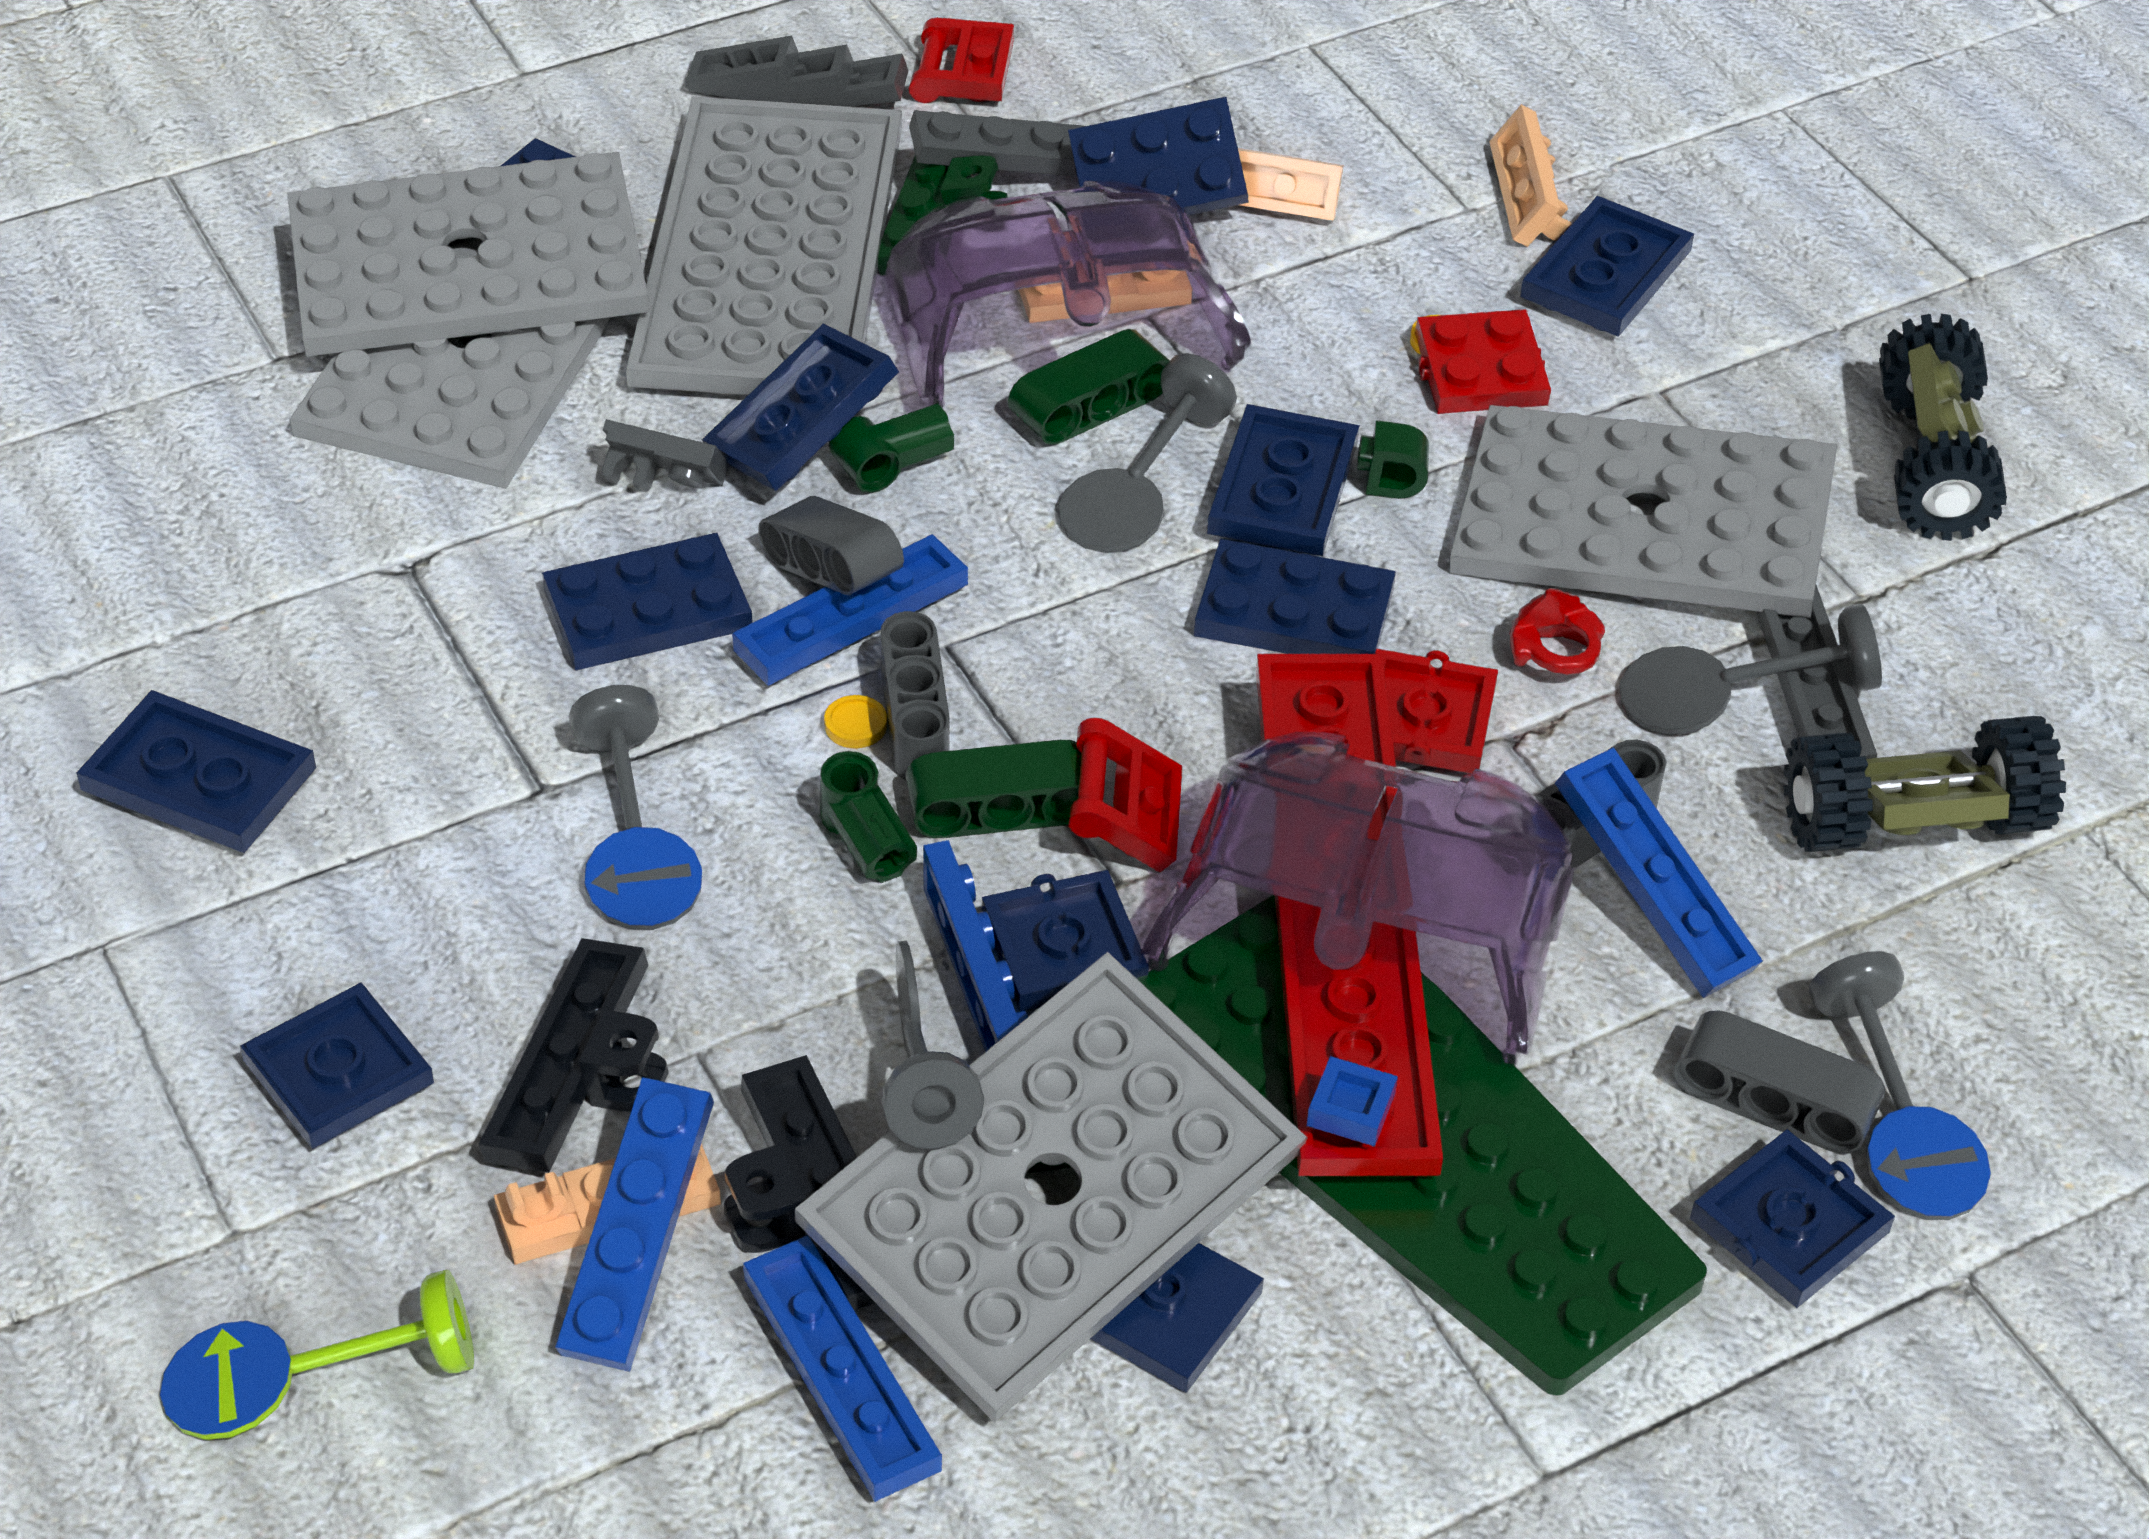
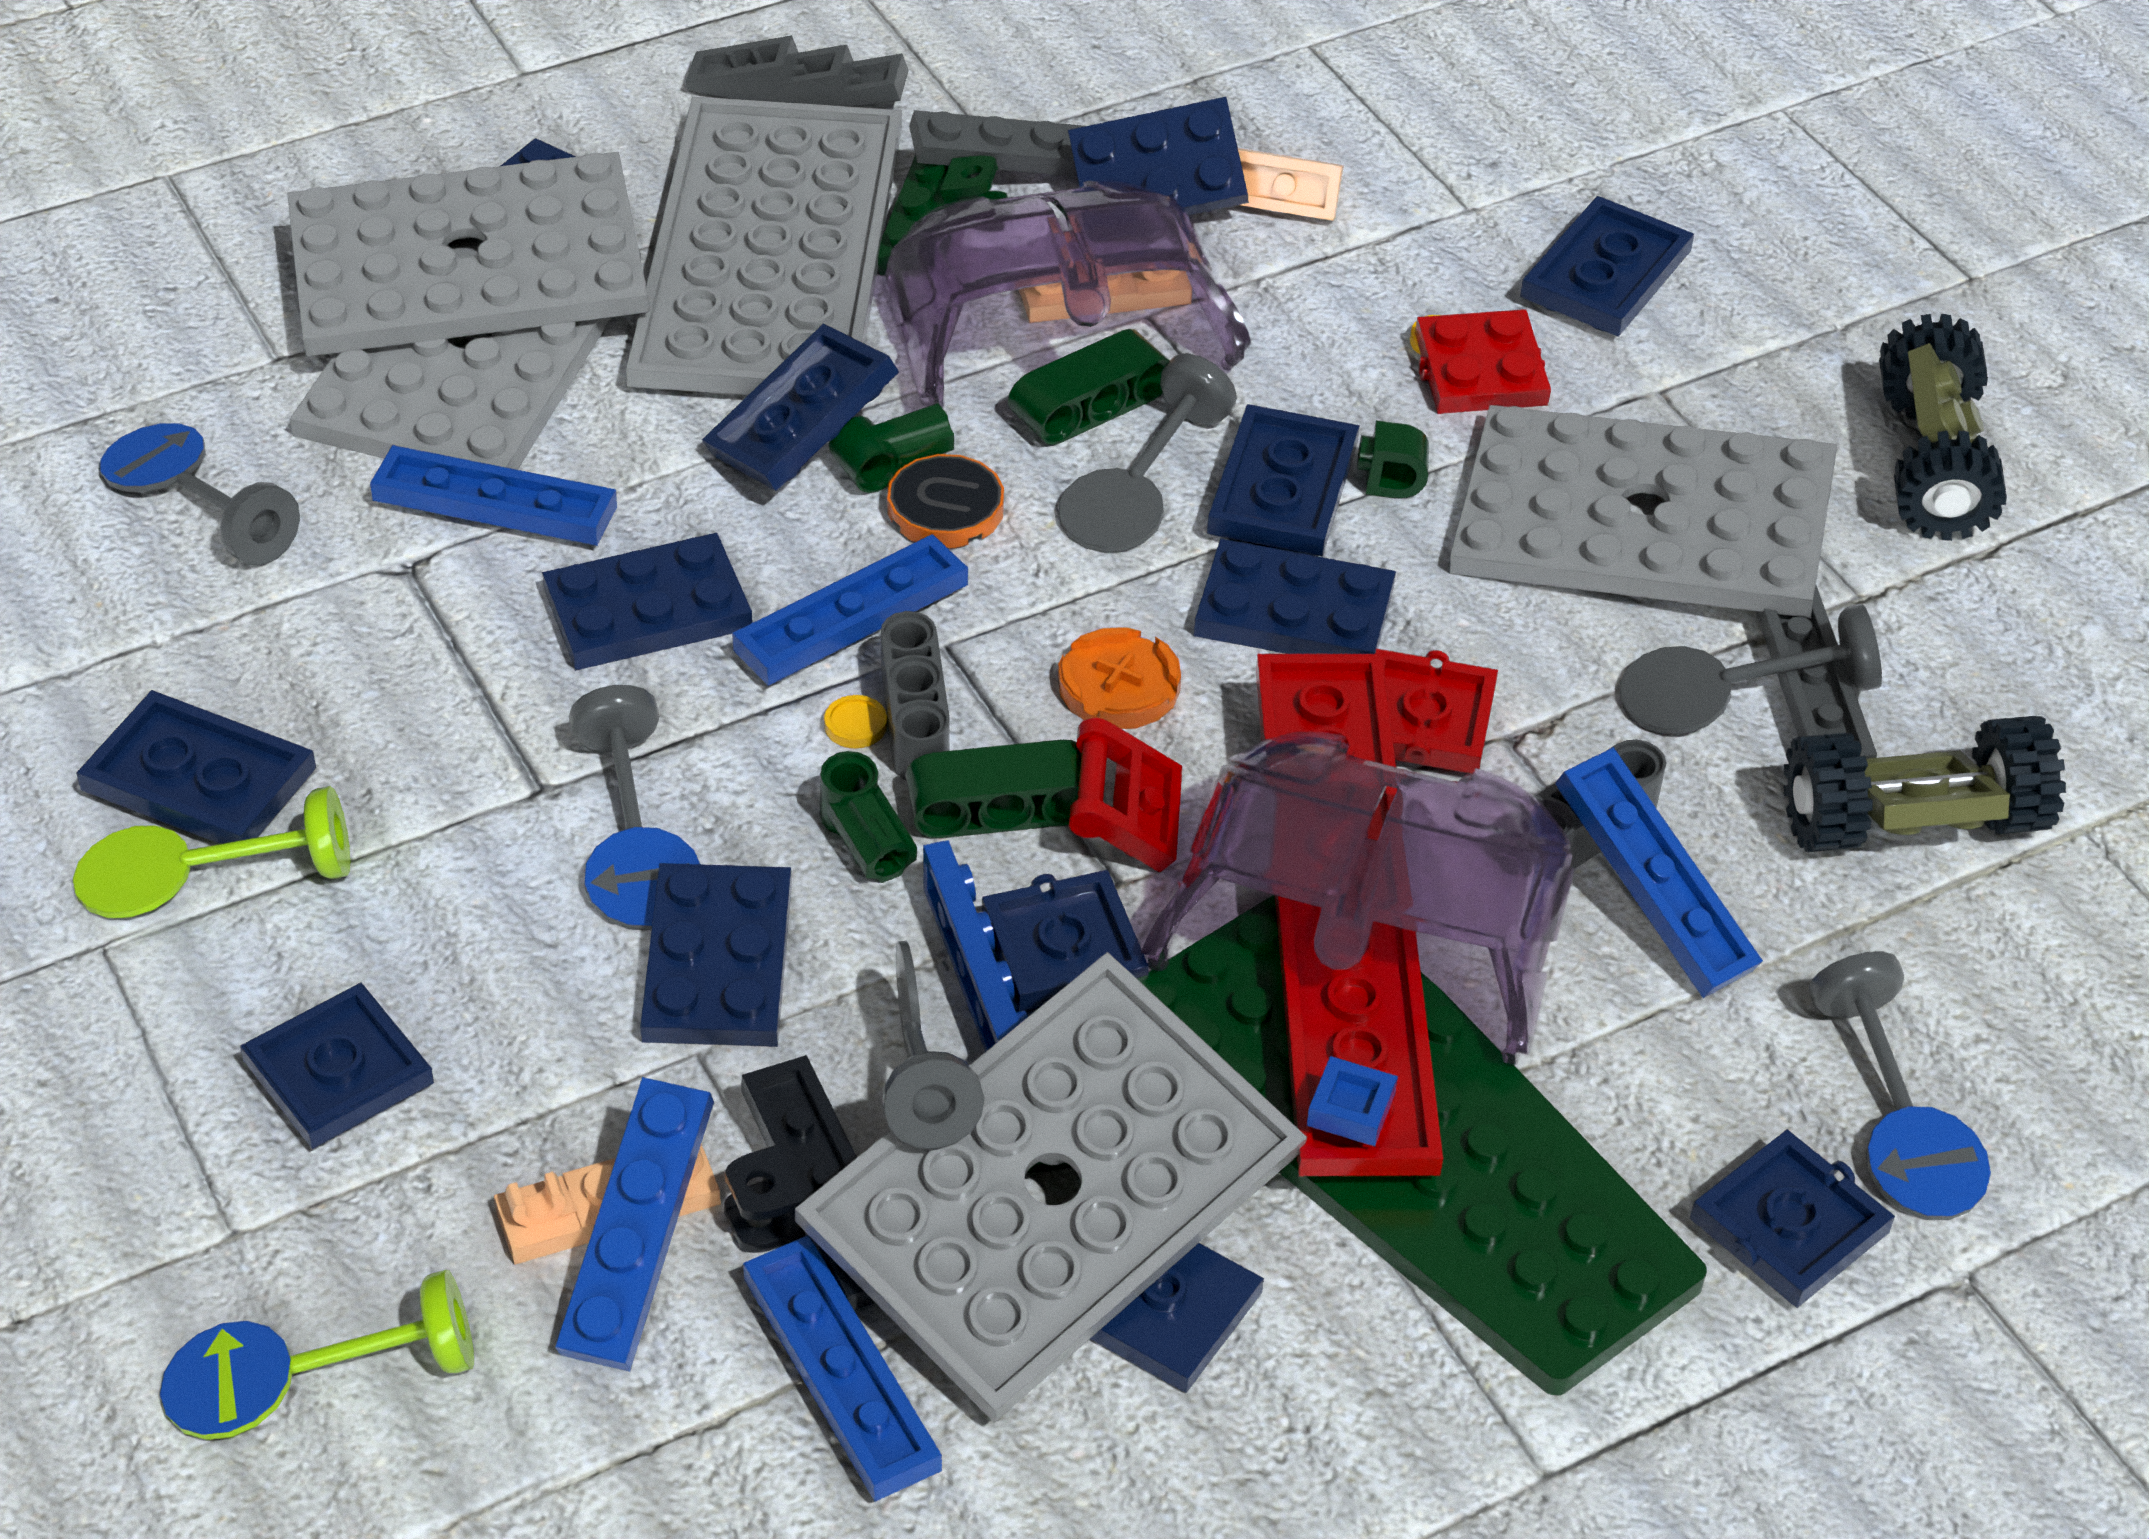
(149, 864): none -> lime piece
(255, 522): none -> dark grey piece
(494, 495): none -> blue plate
(573, 1053): black plate -> none
(684, 459): dark grey plate -> none
(717, 955): none -> dark blue plate
(831, 544): dark grey beam -> none
(946, 498): none -> tile
(978, 65): red plate -> none
(1119, 677): none -> orange tile
(1527, 179): light nougat plate -> none
(1552, 616): red piece -> none
(1780, 1081): dark grey beam -> none

